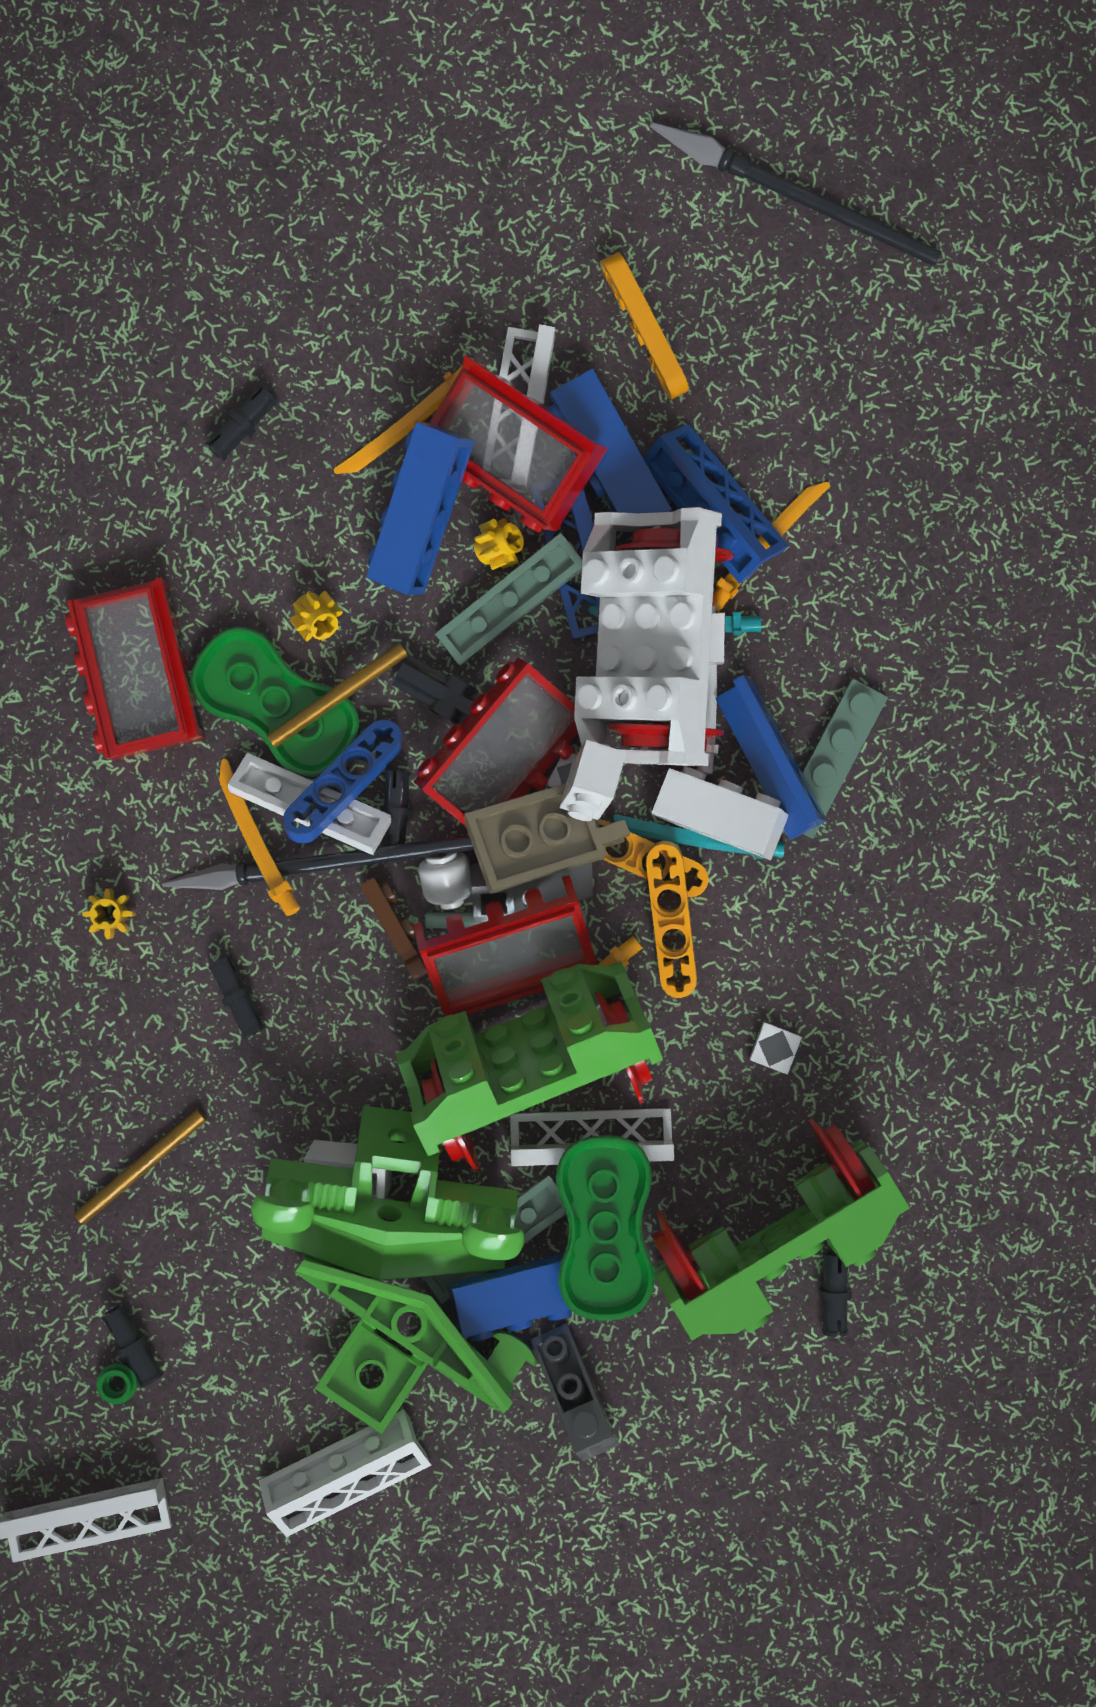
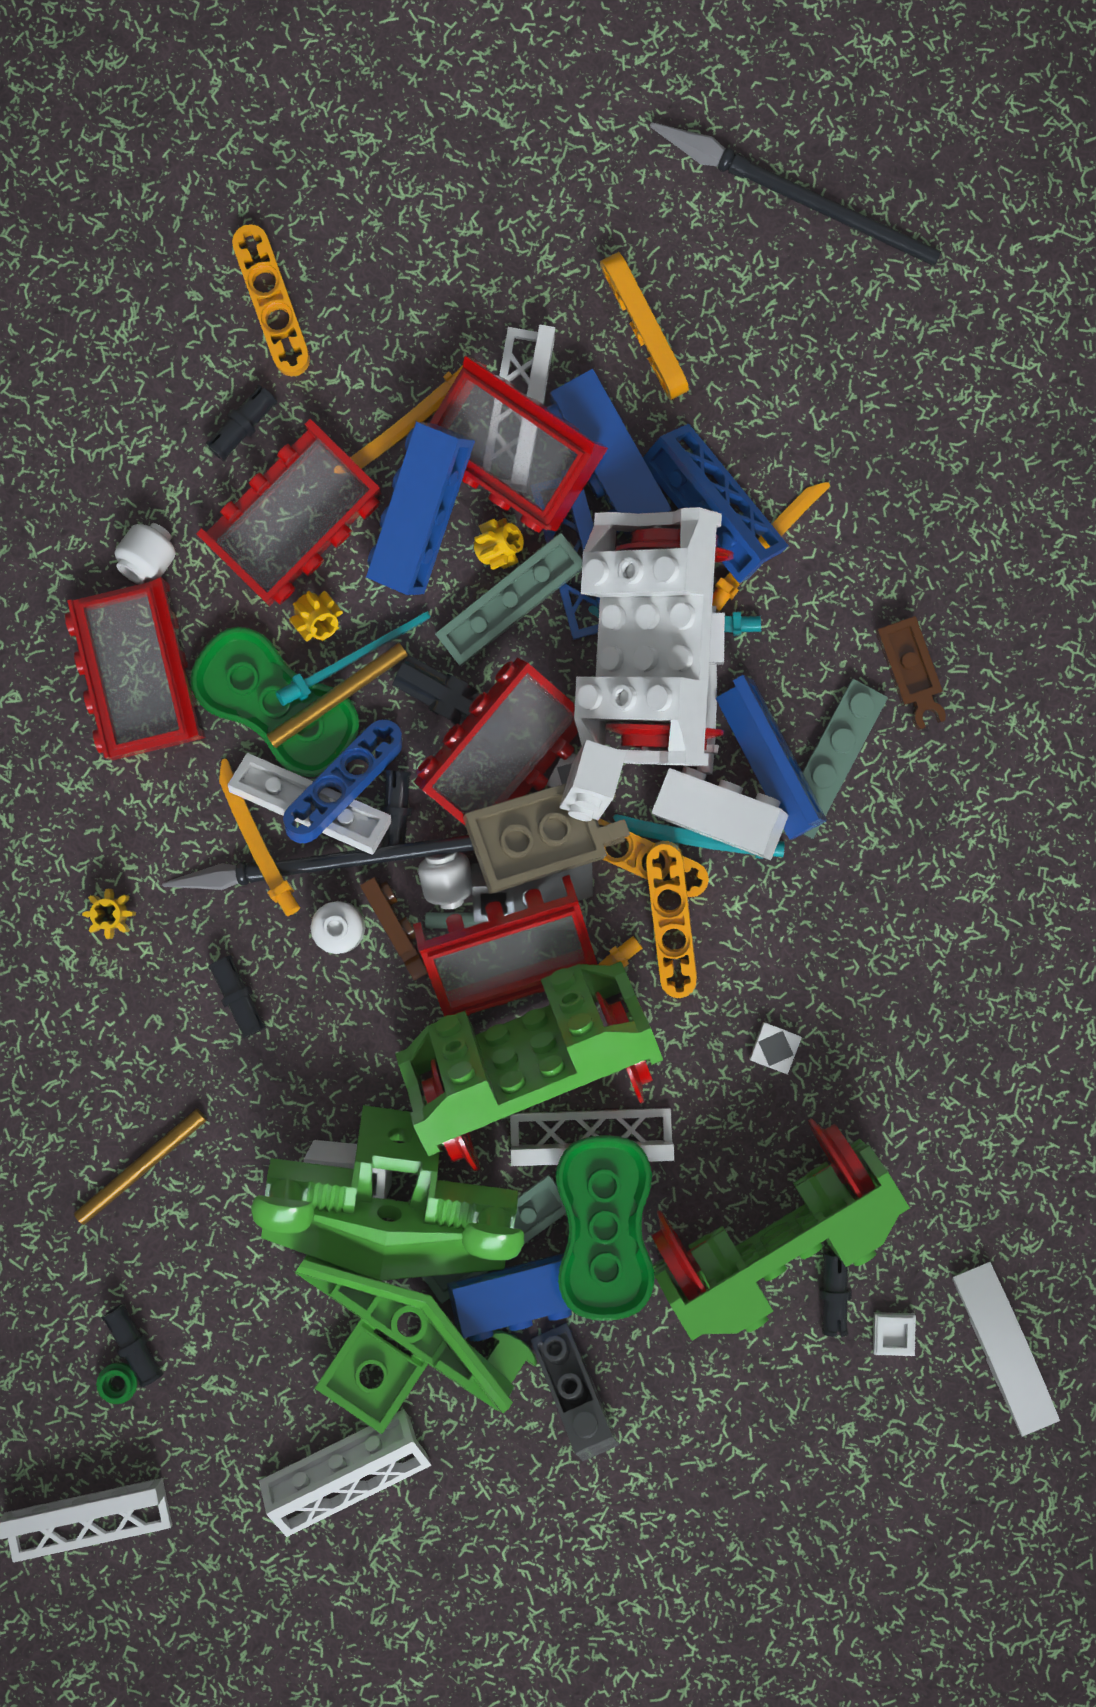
(145, 553): none -> white head
(270, 301): none -> light orange beam
(292, 515): none -> clear window
(300, 688): none -> teal sword
(337, 927): none -> white head
(894, 1334): none -> white tile
(911, 668): none -> reddish brown plate
(1006, 1349): none -> white slope

